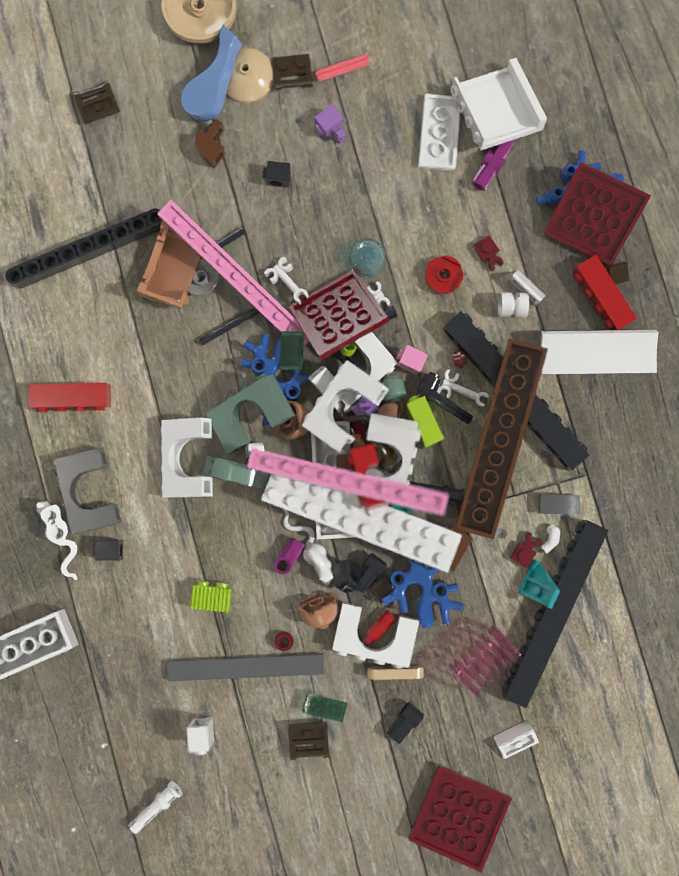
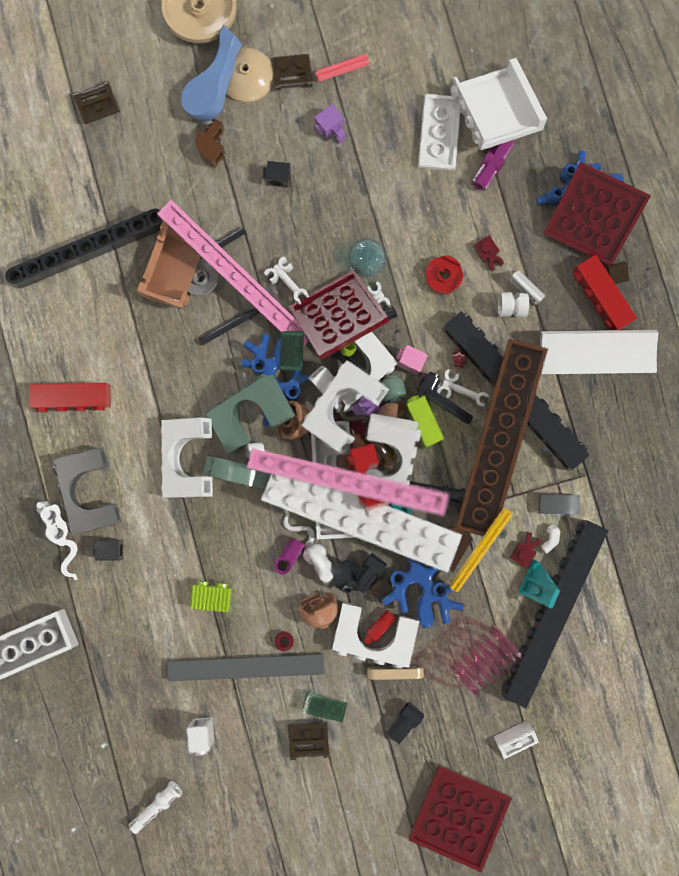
(480, 549): none -> yellow axle

